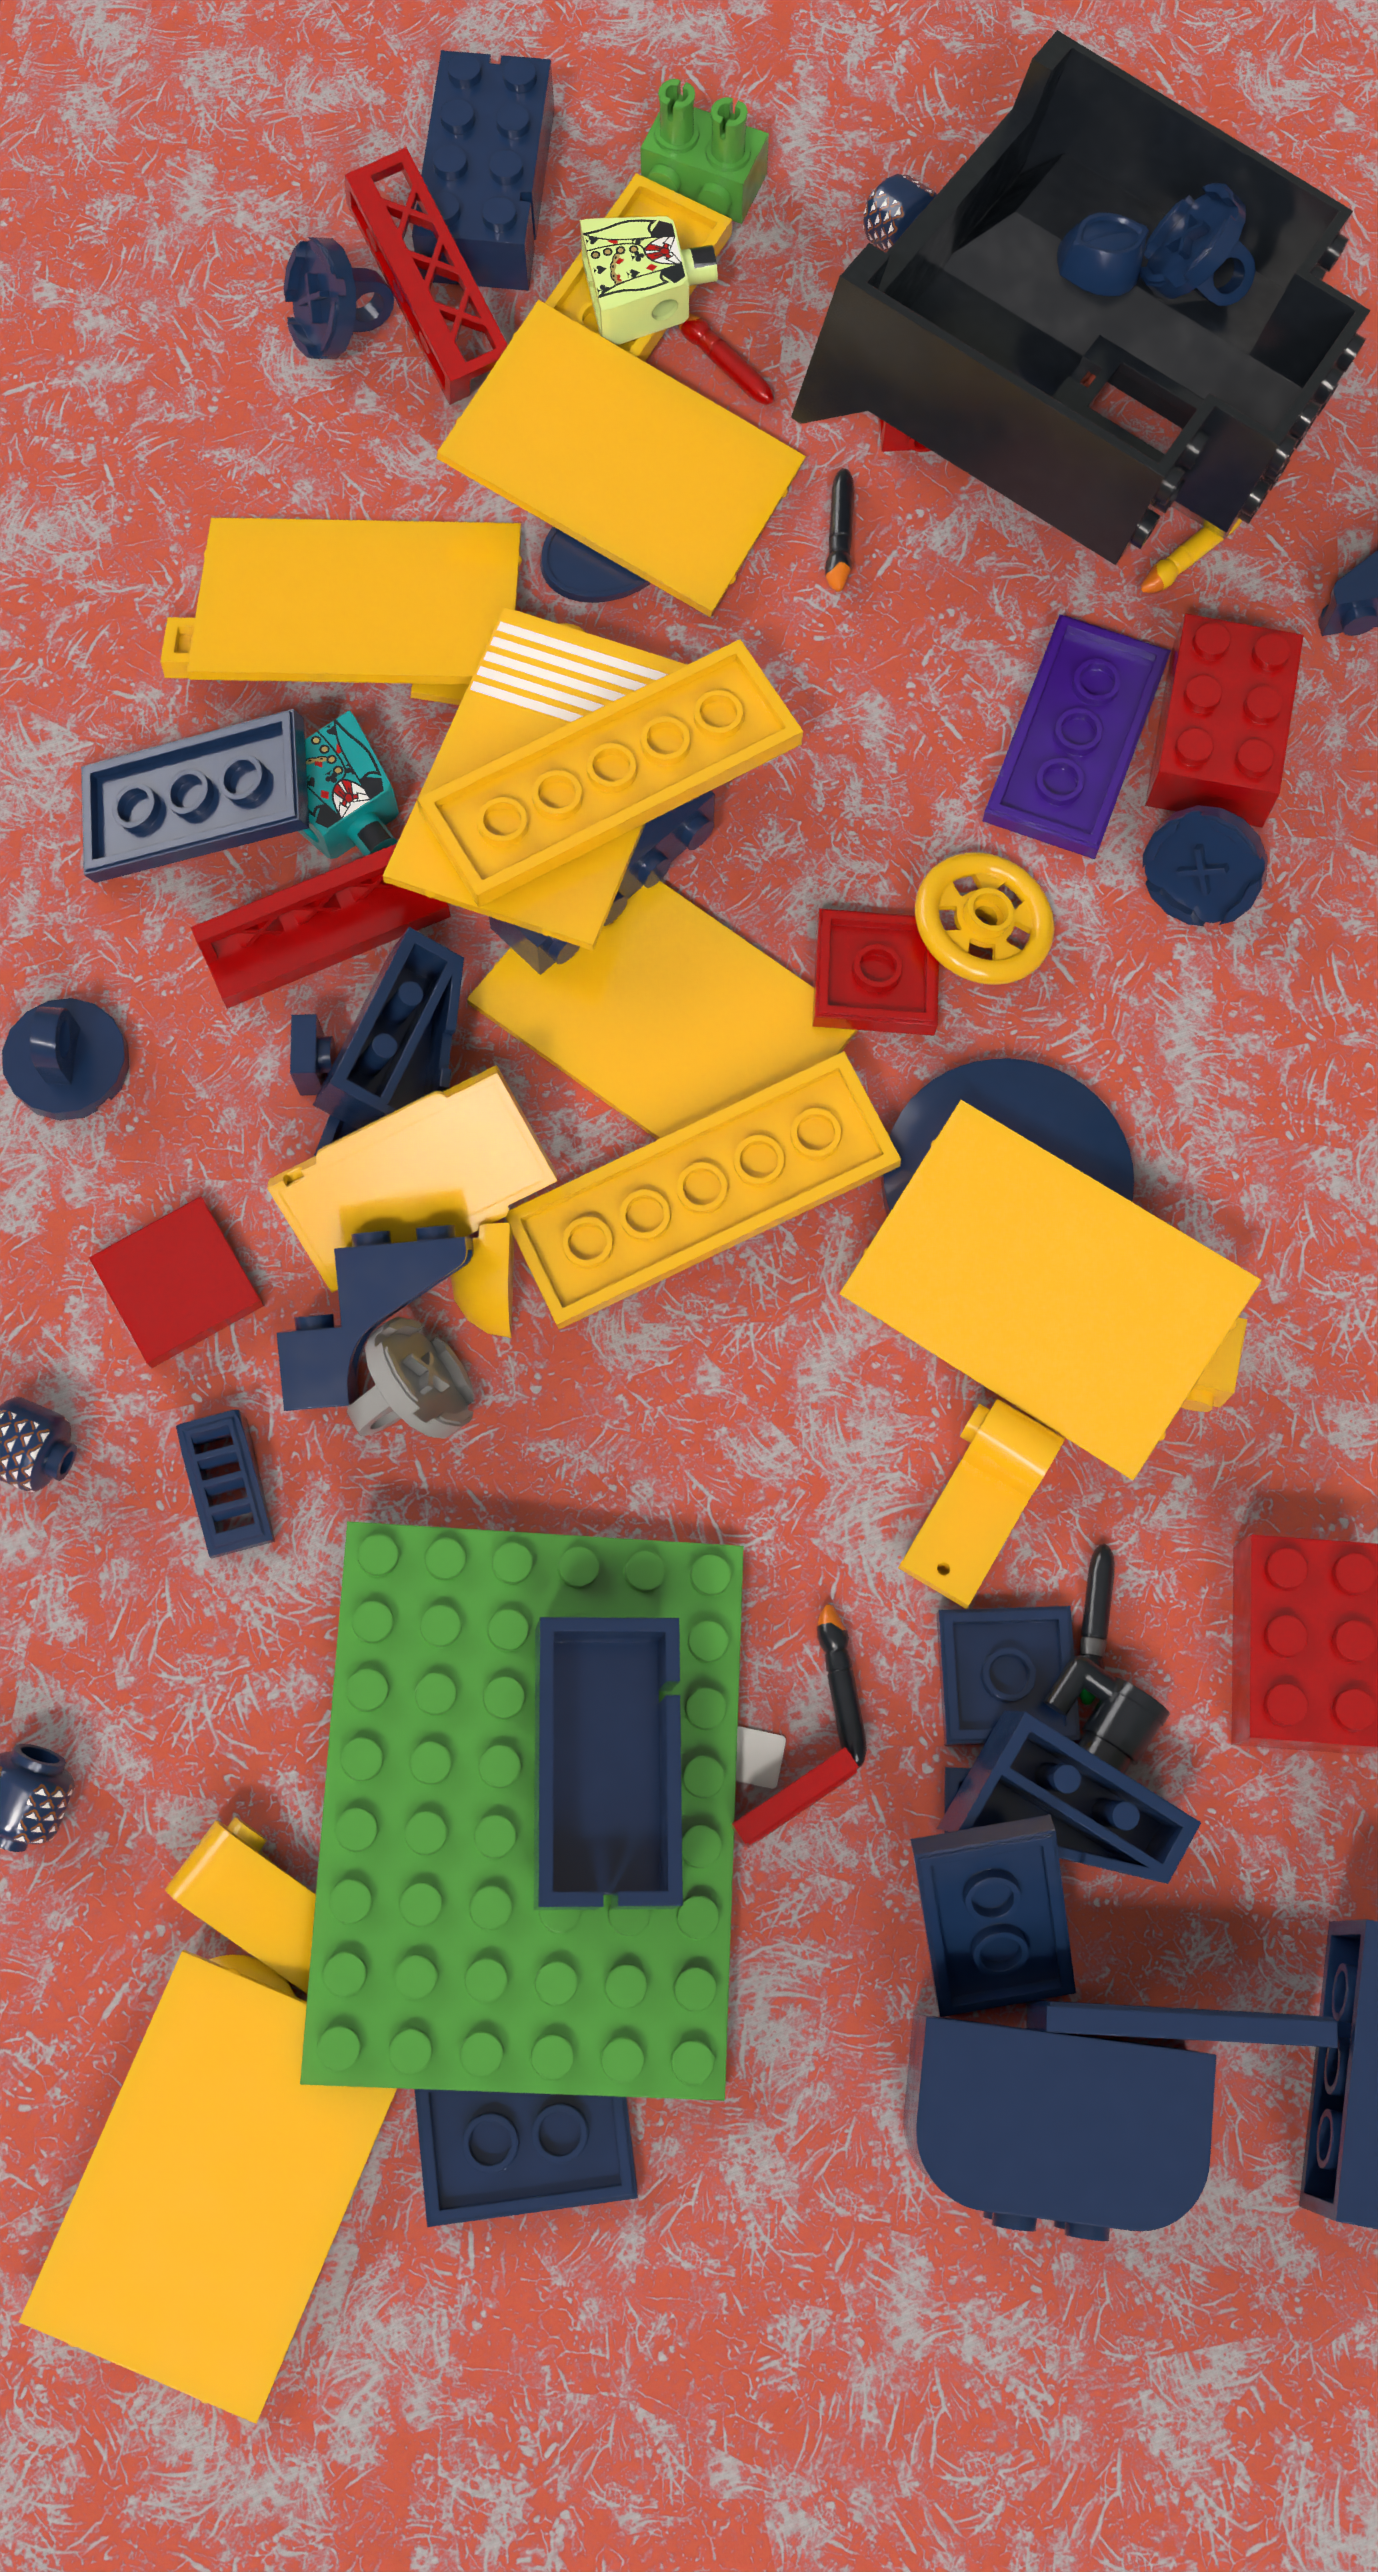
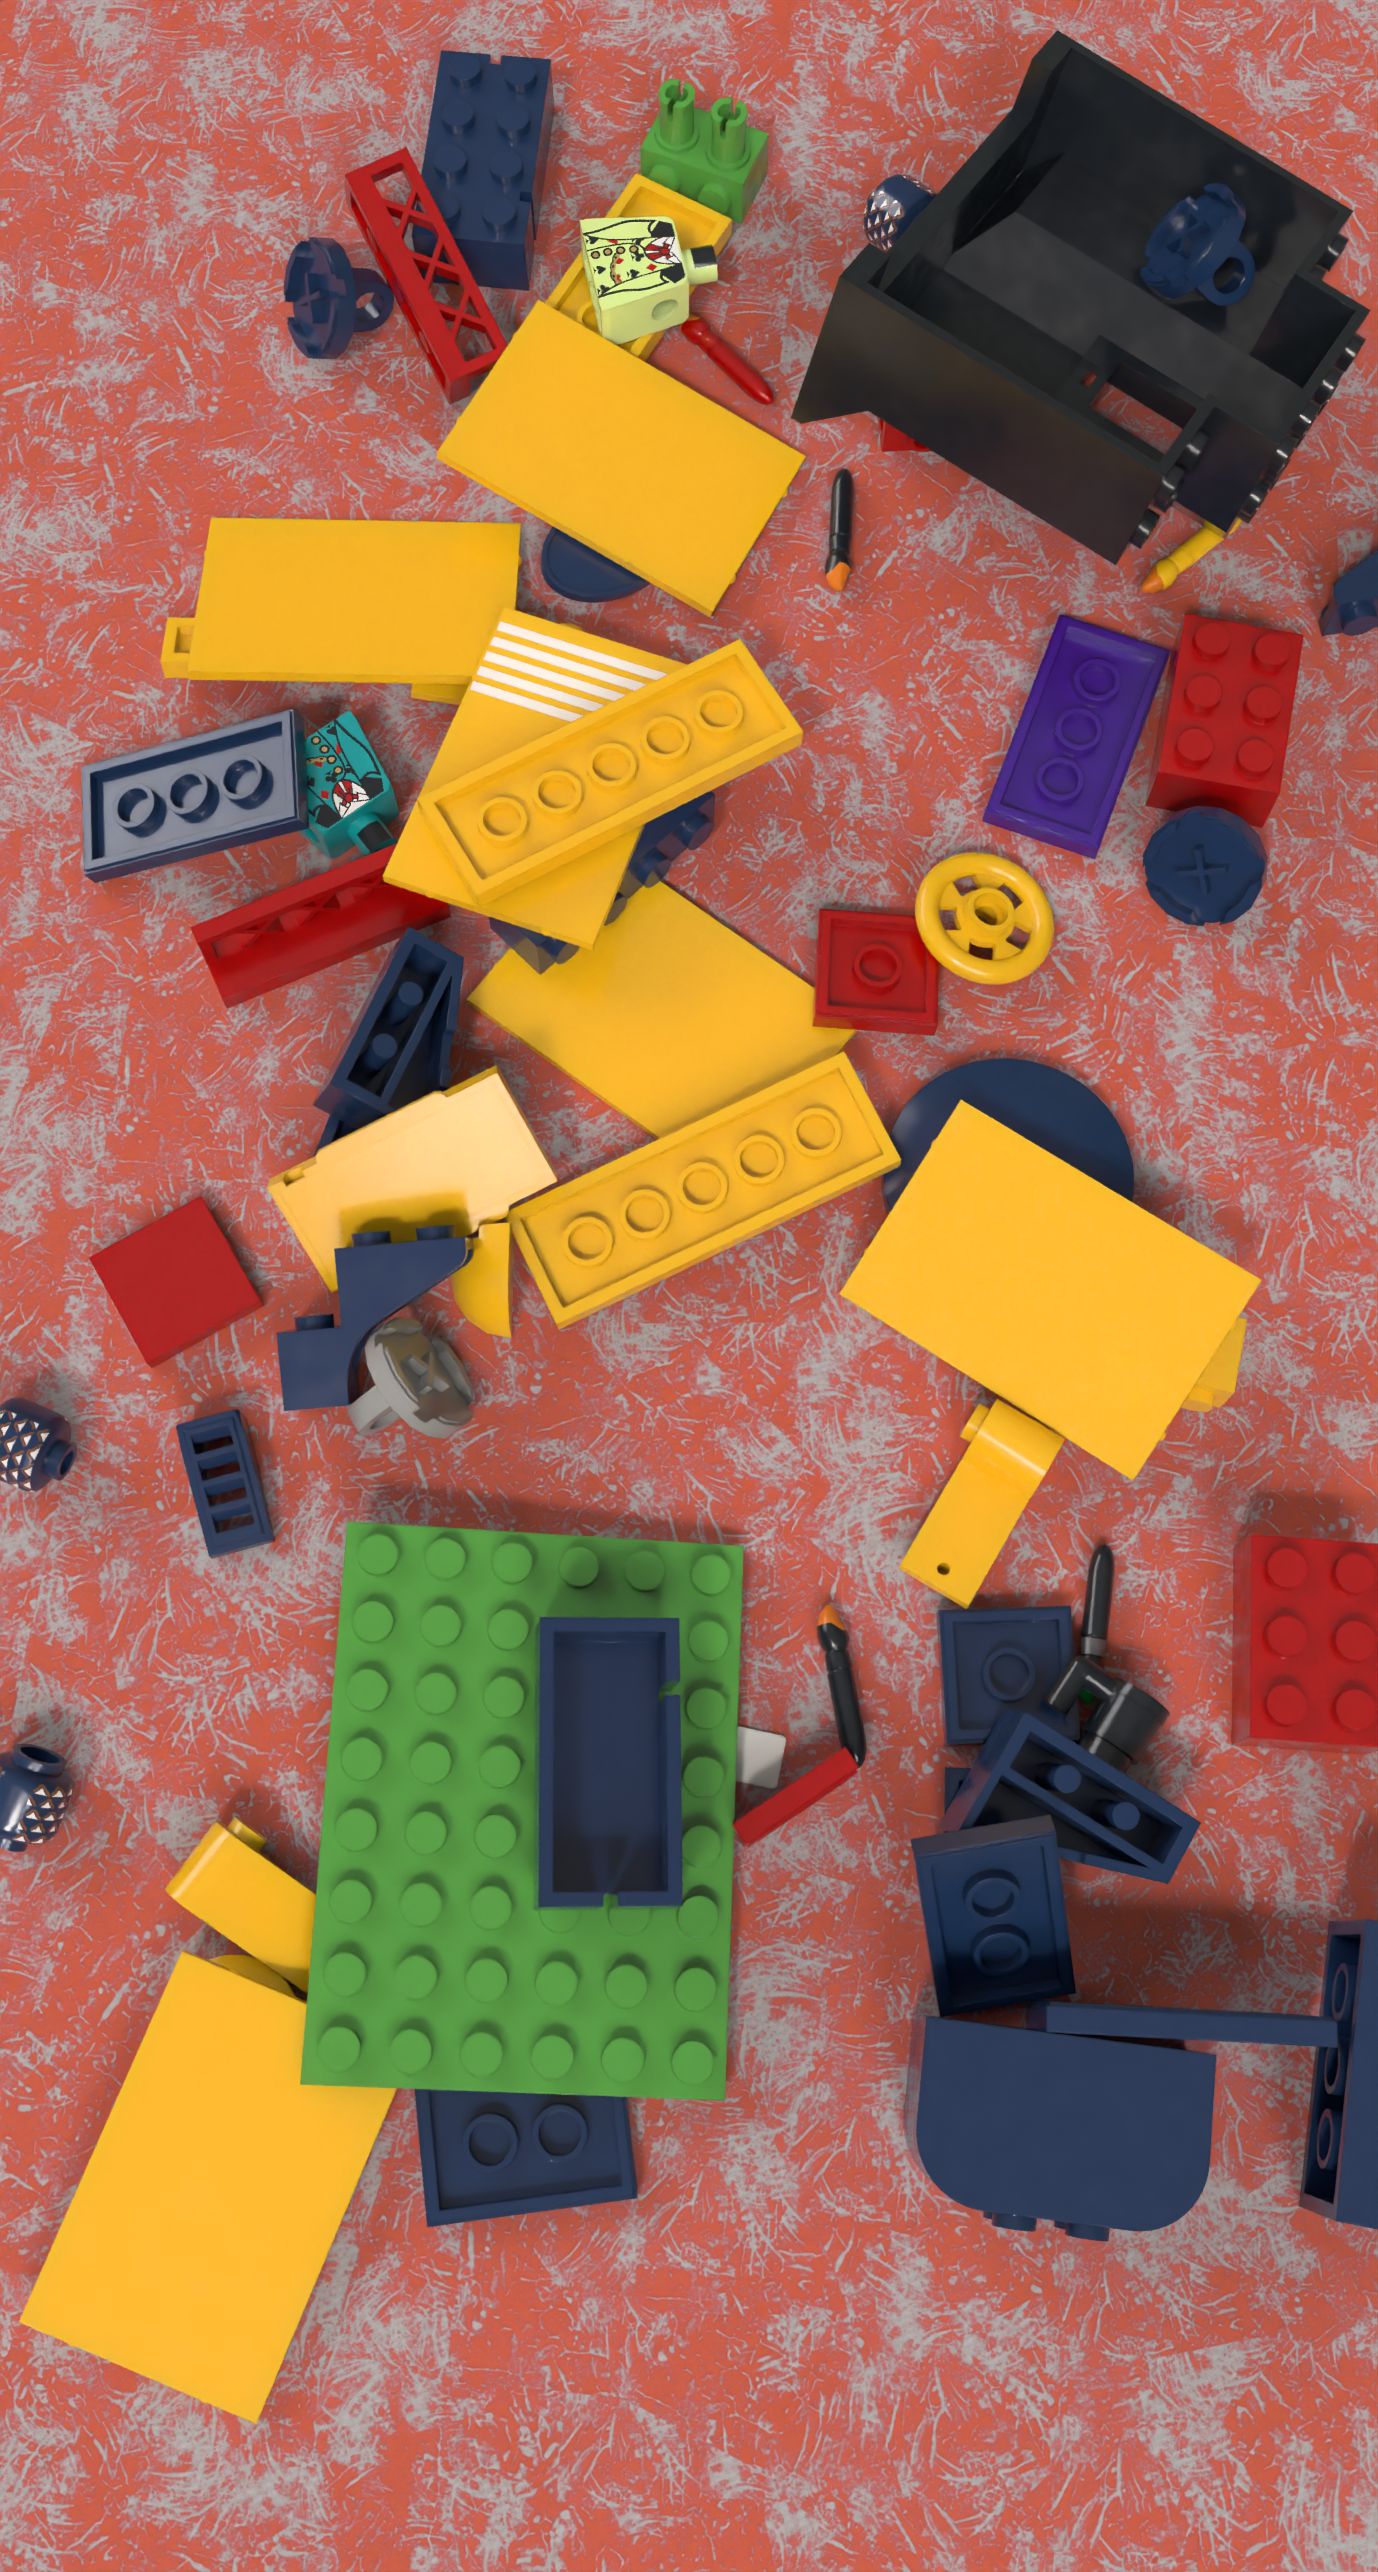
(65, 1059): dark blue tile -> none
(310, 1054): dark blue plate -> none
(1103, 254): dark blue hat -> none

